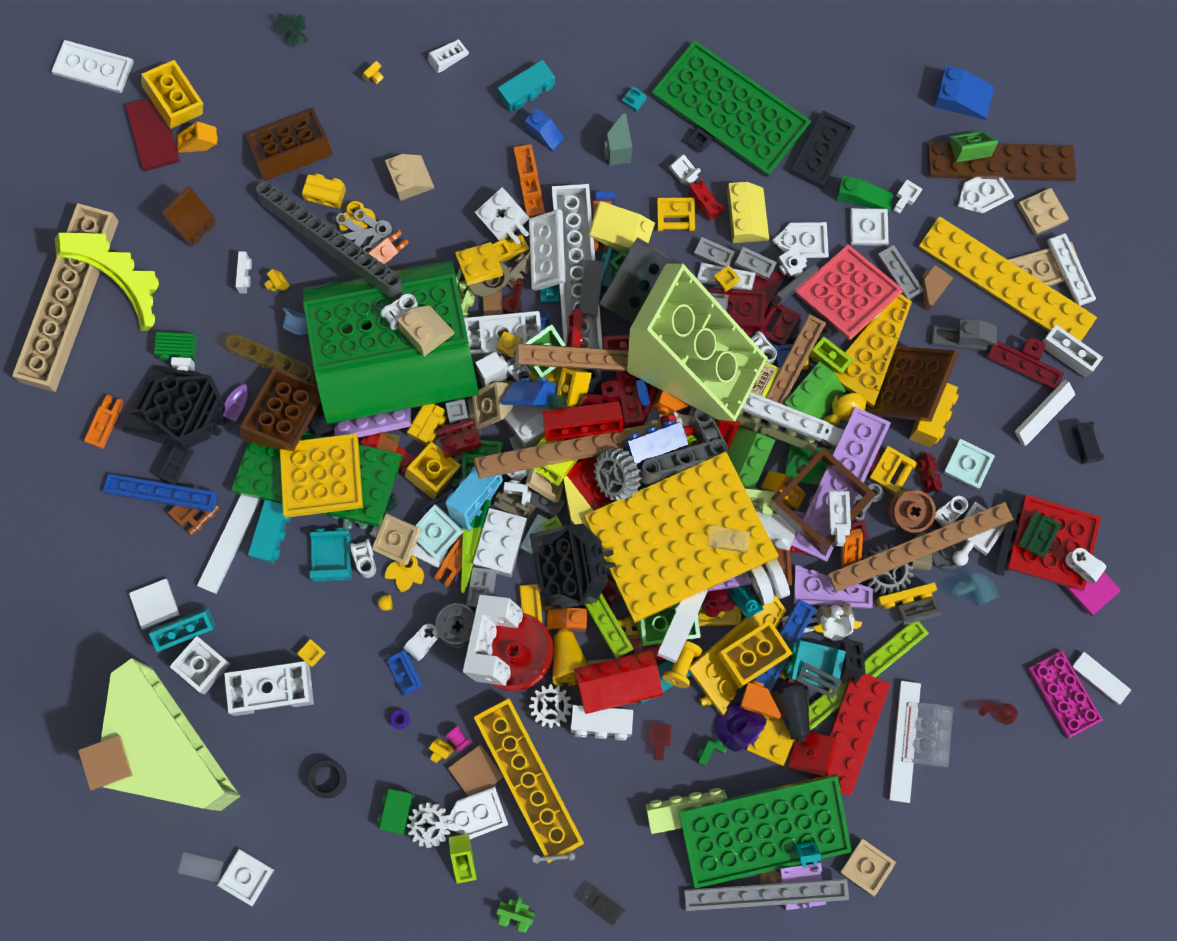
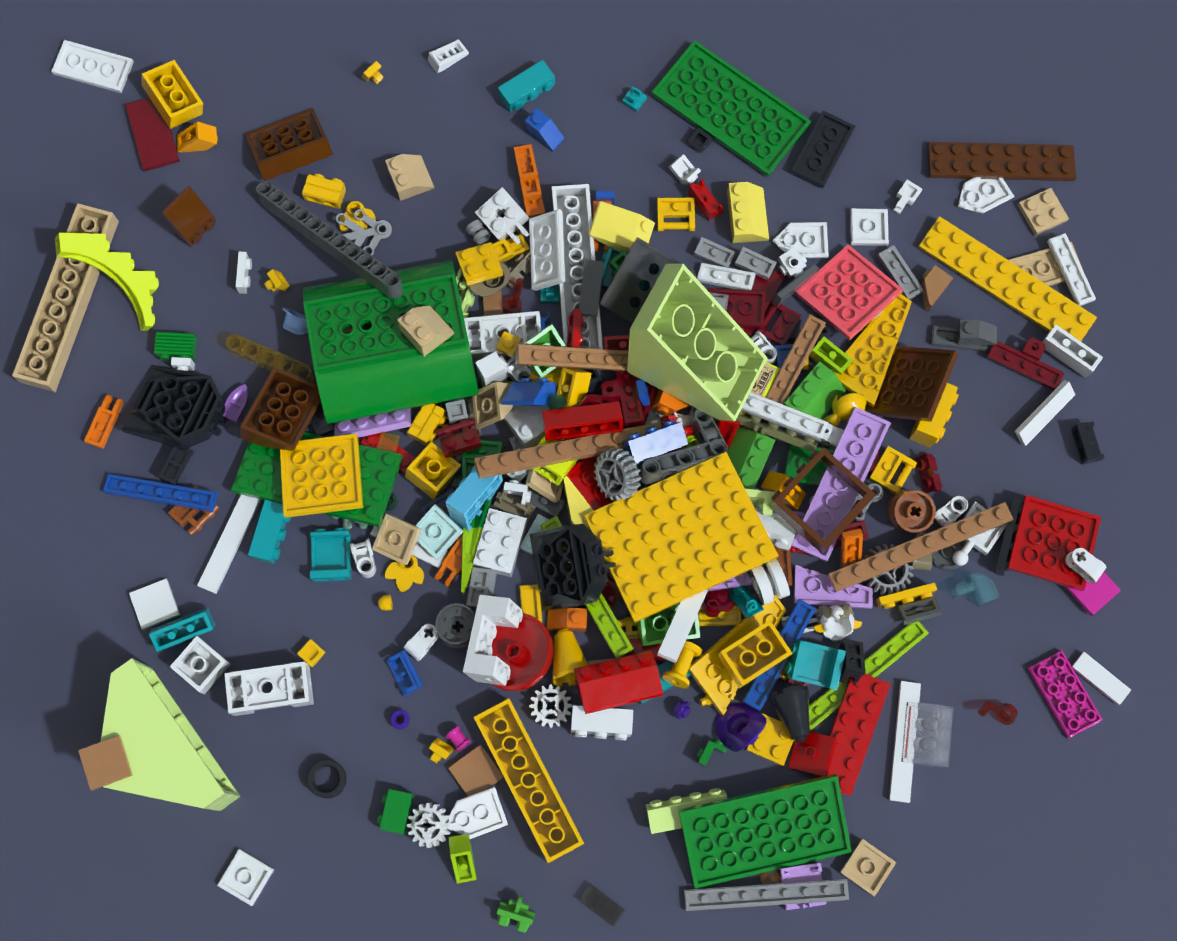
(201, 867): clear plate -> none
(286, 24): clear green hips -> none
(385, 249): hinge -> none
(397, 309): white piece -> none
(478, 232): none -> light grey wheel
(536, 859): light grey hinge -> none
(618, 144): sand green slope -> none
(660, 737): clear red plate -> none
(682, 709): none -> dark purple plate
(727, 278): yellow plate -> none
(728, 539): clear plate -> none
(759, 701): orange slope -> none
(808, 853): teal tile -> none
(834, 688): dark grey tile -> none
(839, 515): white hinge -> none
(863, 194): green slope -> none
(963, 93): blue slope -> none
(969, 464): light aqua plate -> none
(972, 145): bright green slope -> none
(1039, 534): dark green plate -> none

